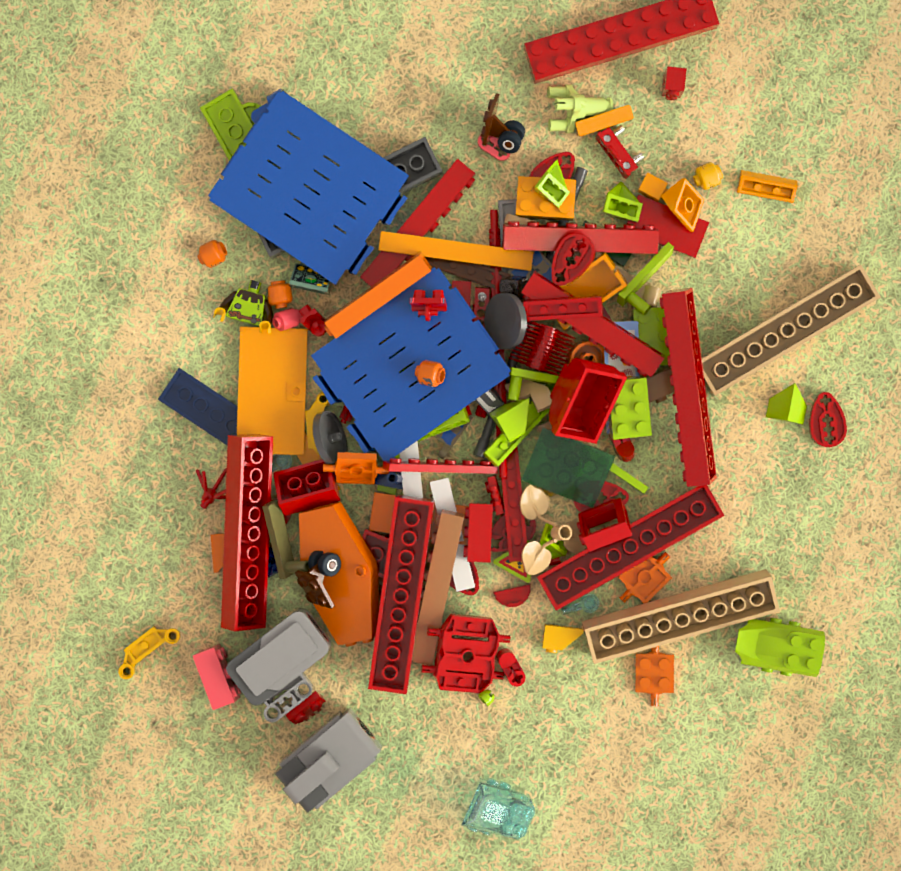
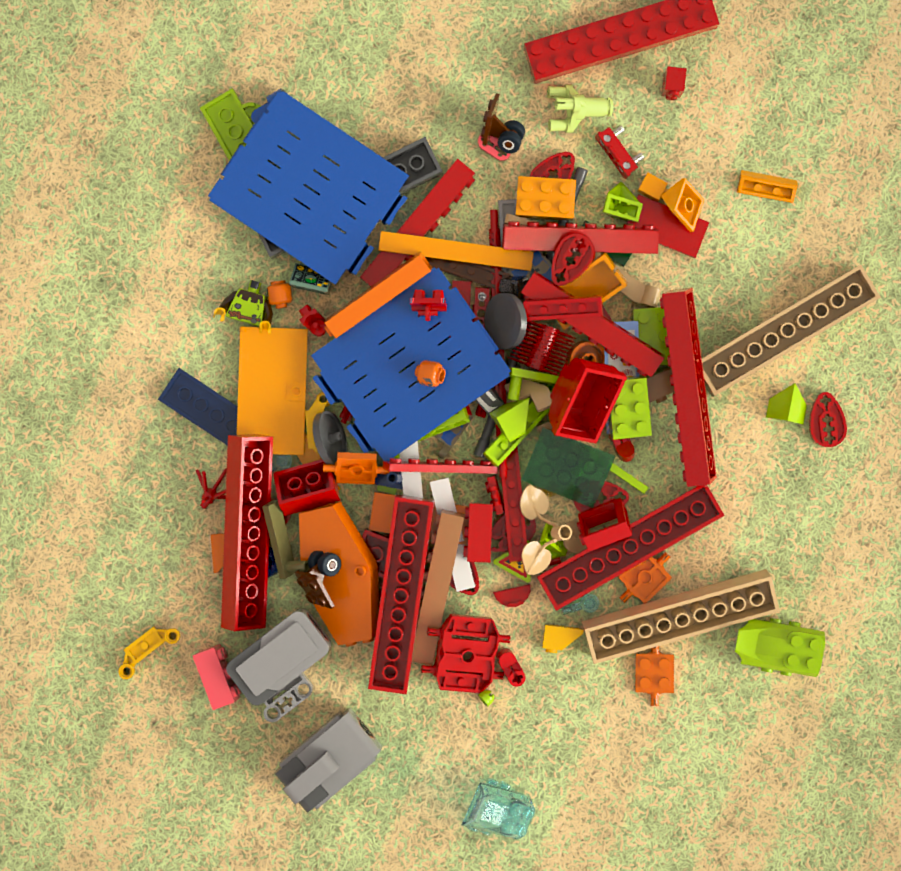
(212, 253): orange head -> none
(286, 319): coral brick -> none
(306, 708): red hinge -> none
(552, 185): lime slope -> none
(604, 120): light orange slope -> none
(628, 293): lime piece -> none
(707, 176): yellow head -> none

